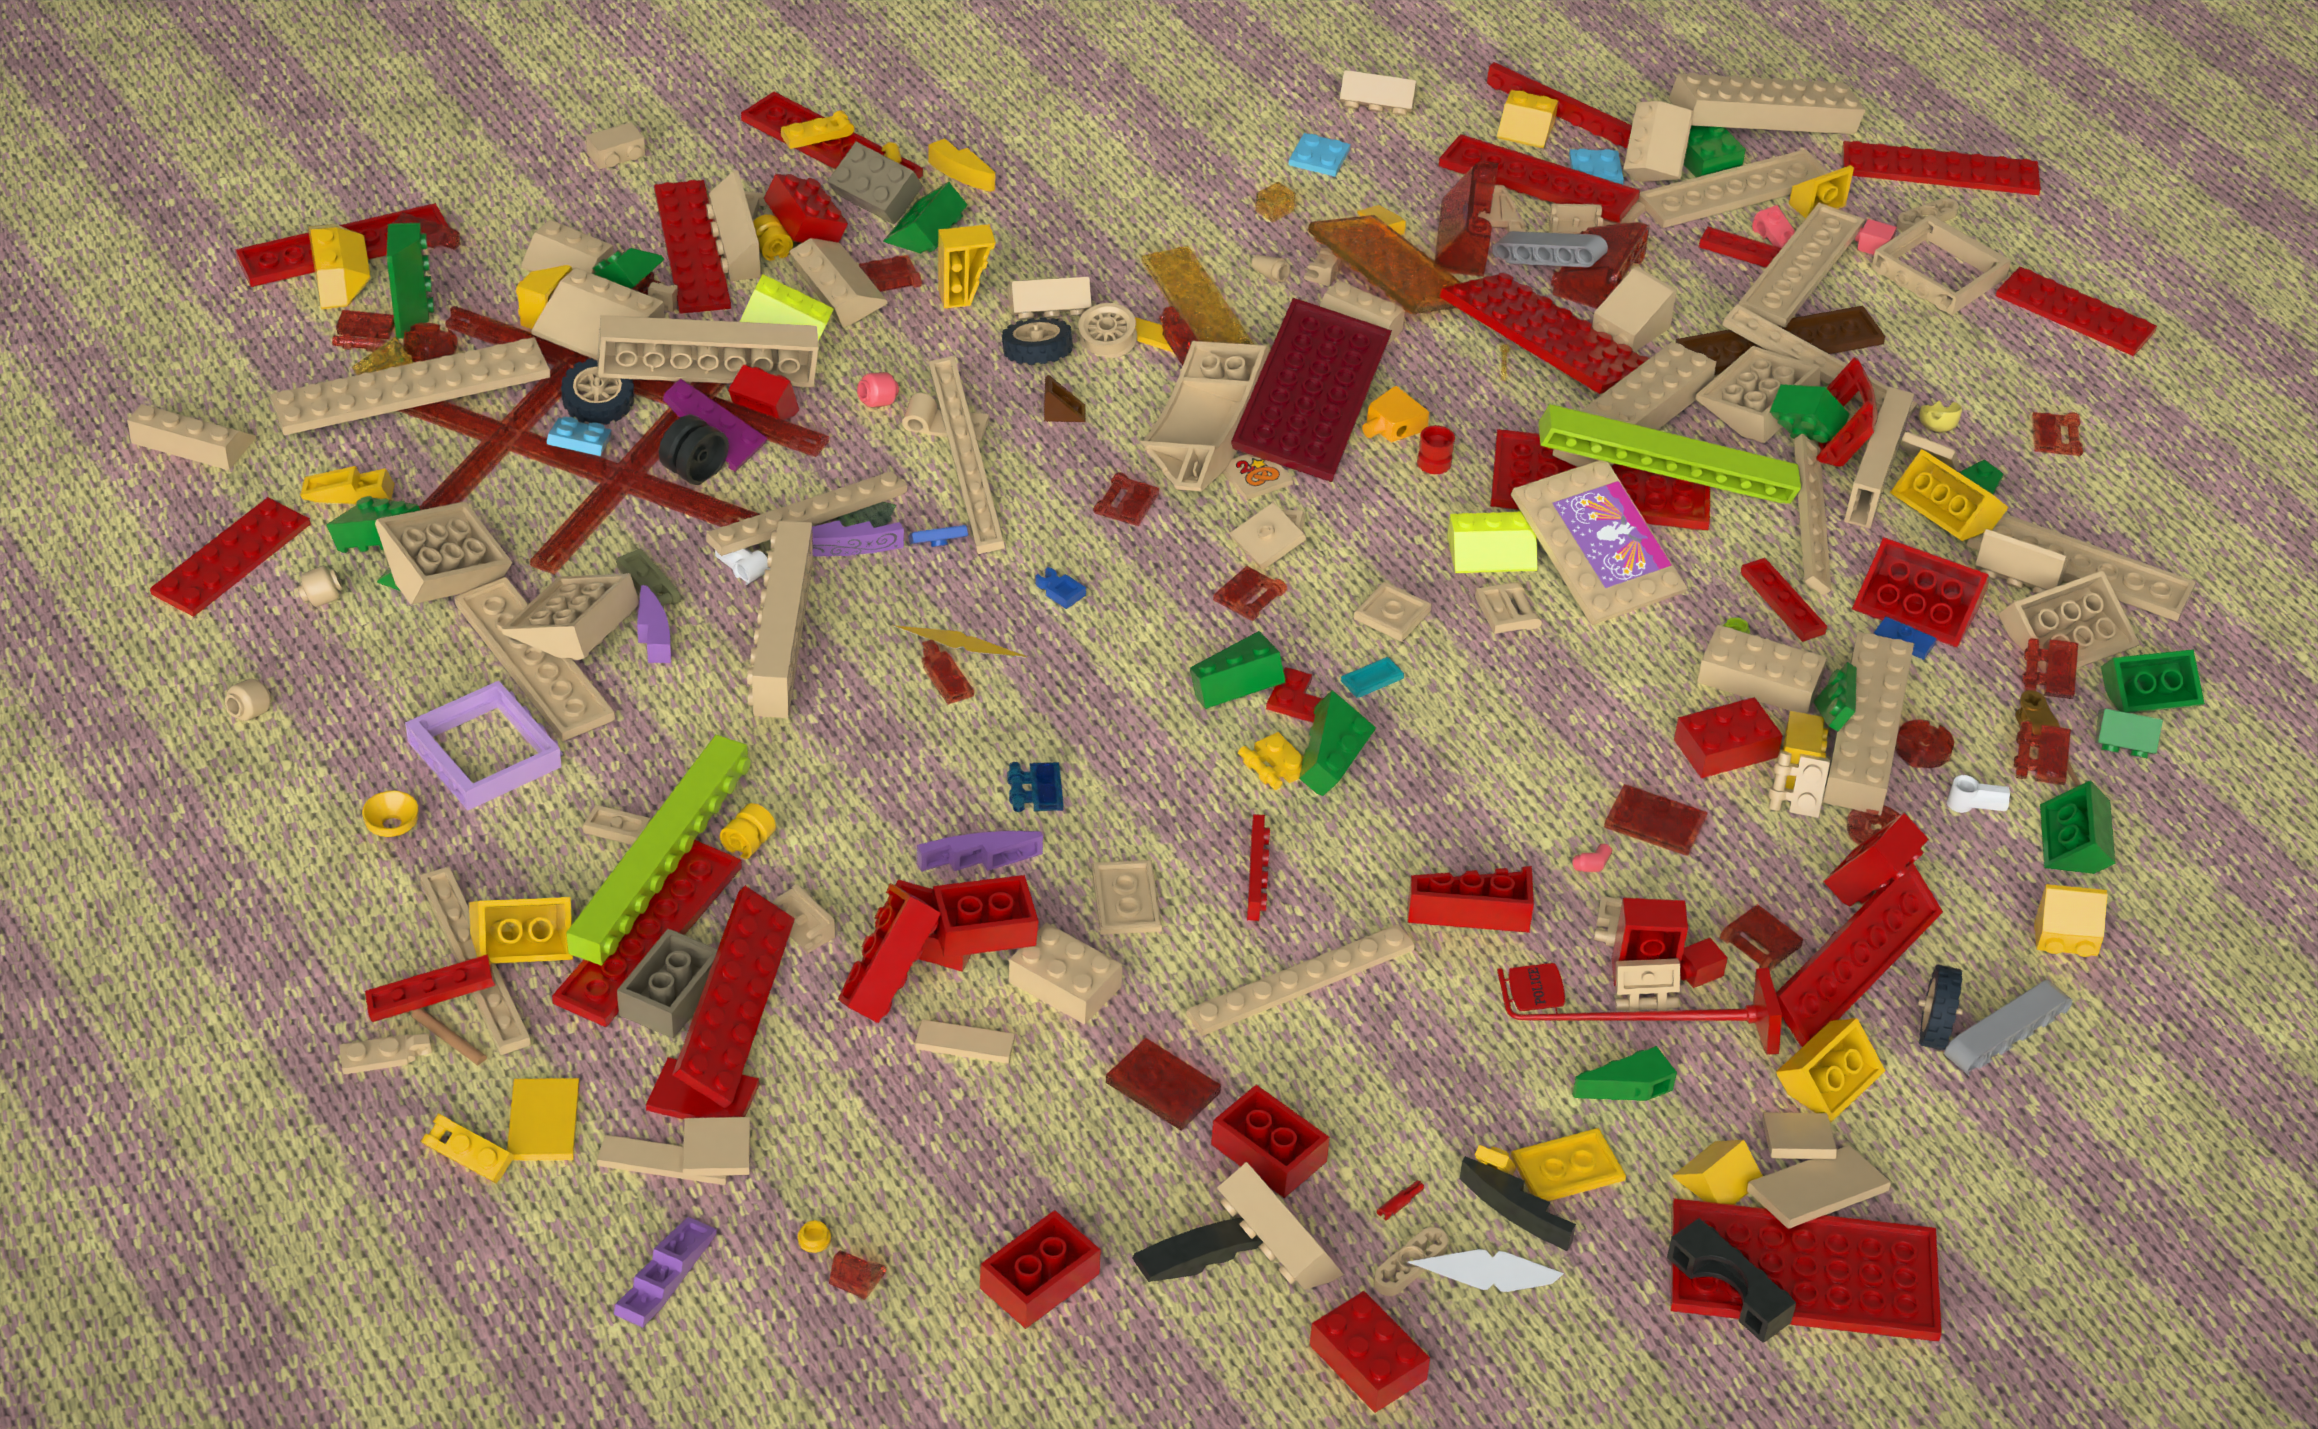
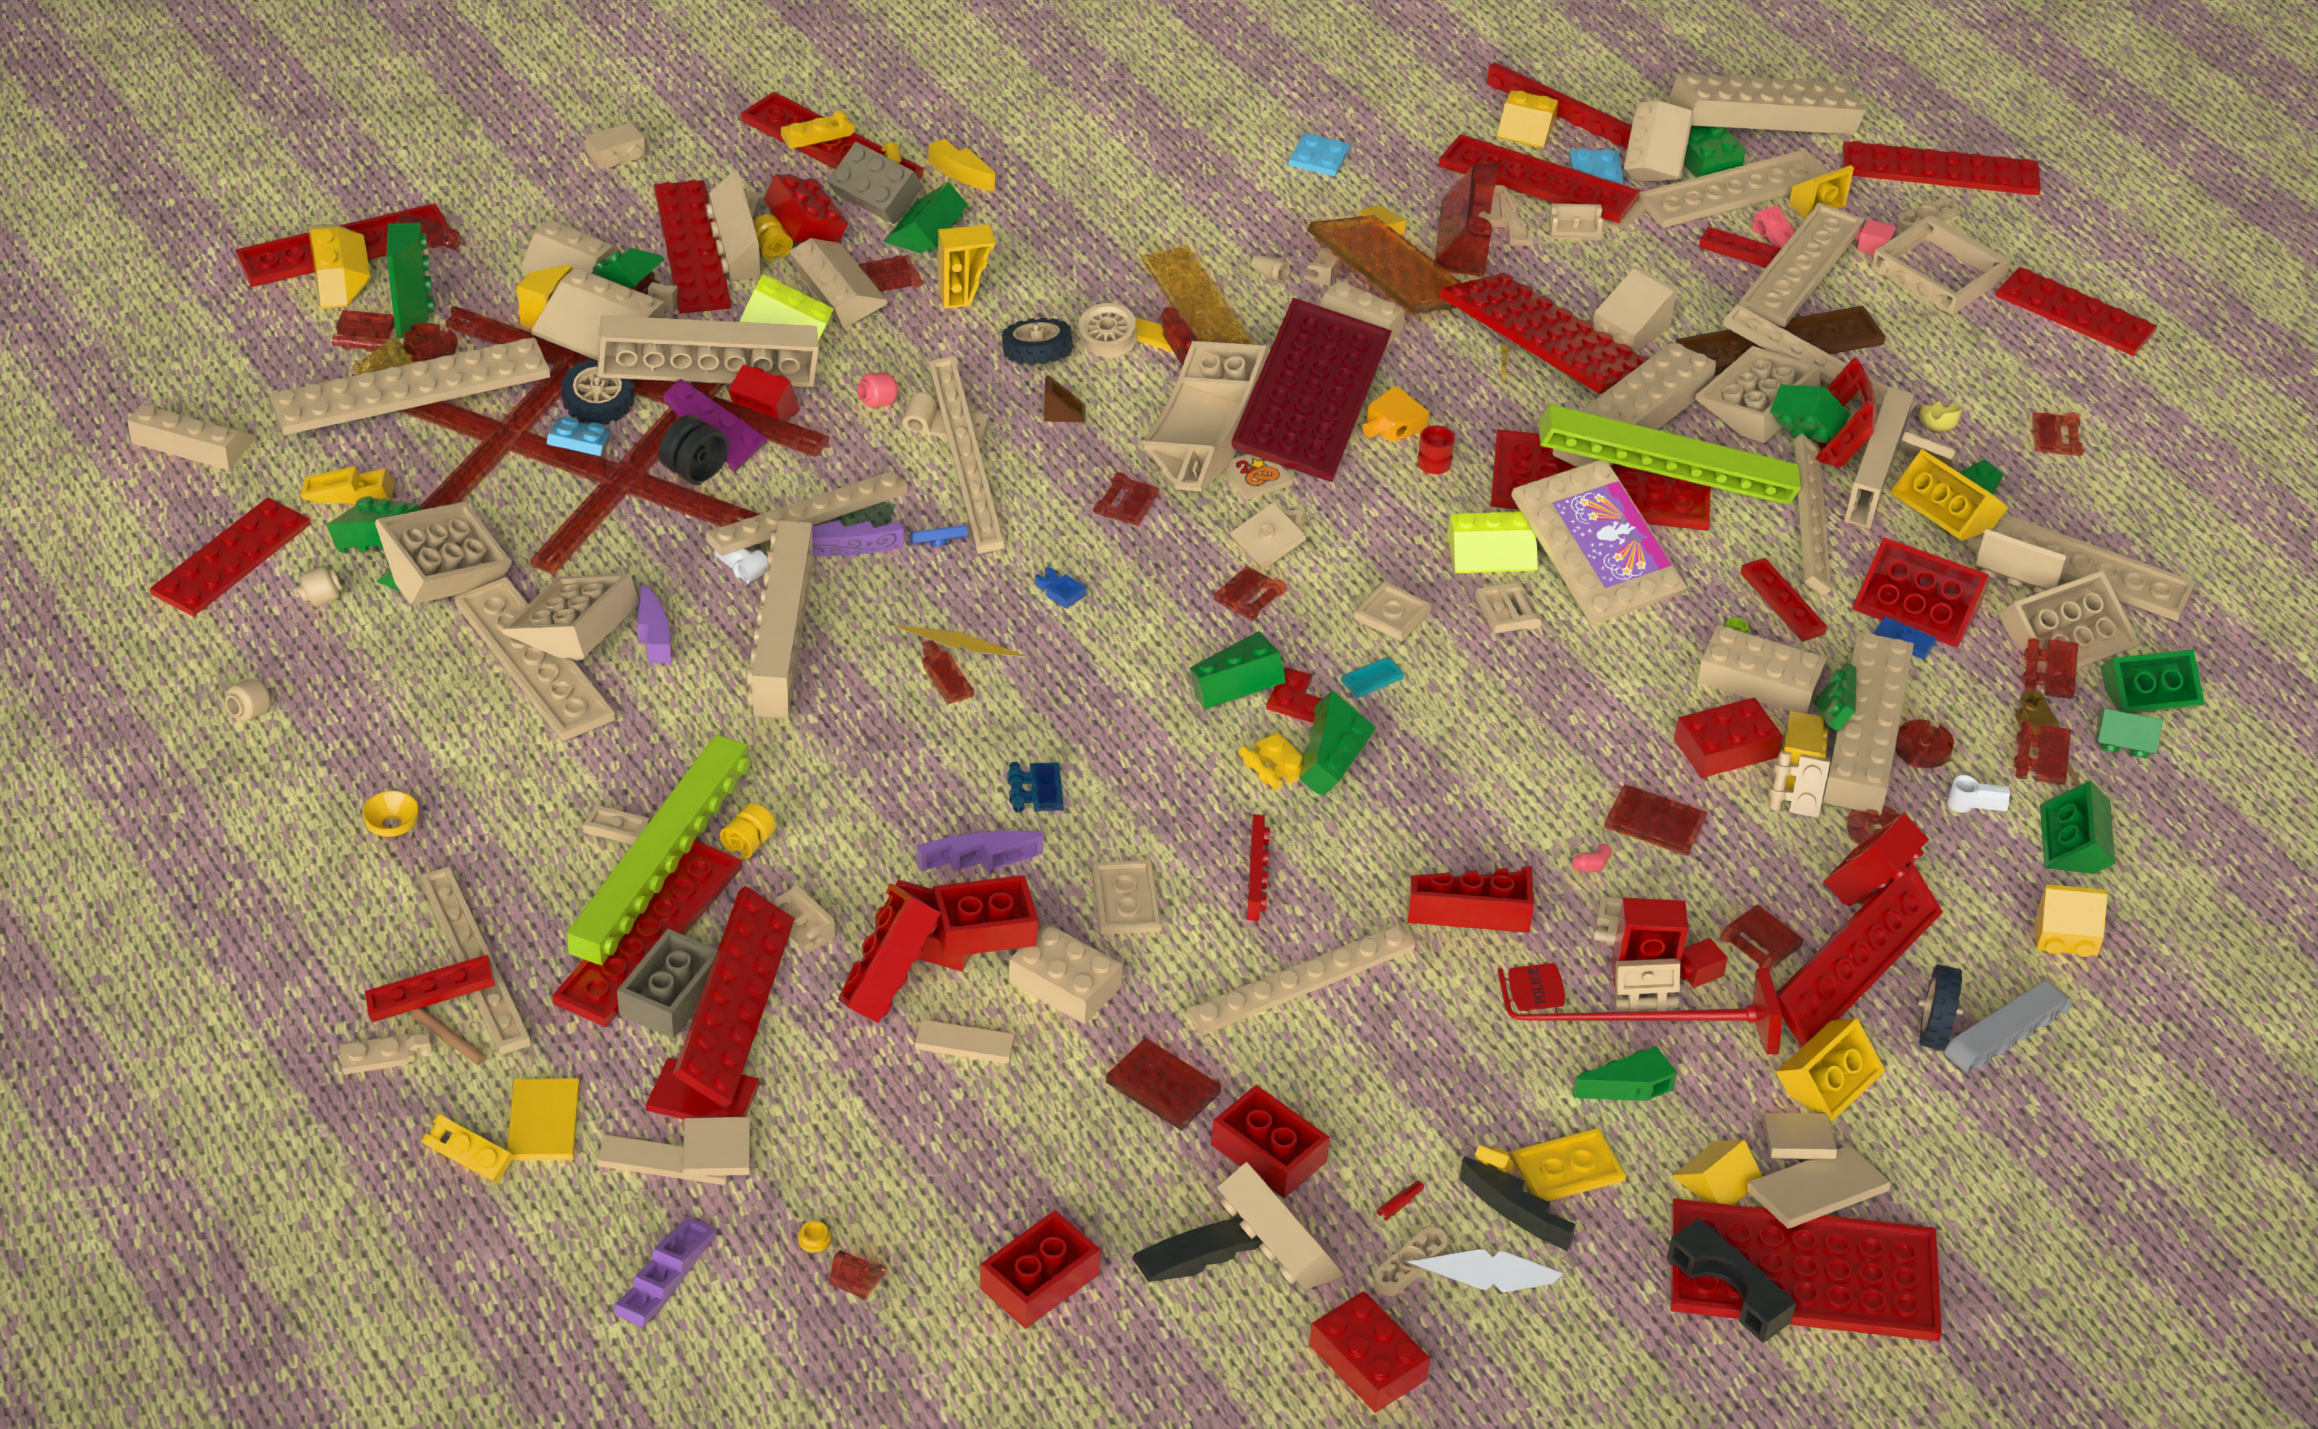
(423, 729): lavender window -> none
(521, 929): yellow slope -> none
(647, 573): olive plate -> none
(1049, 297): tan slope -> none
(1275, 202): clear yellow brick -> none
(1378, 92): tan slope -> none
(1550, 248): light grey beam -> none
(1595, 283): clear red windscreen -> none

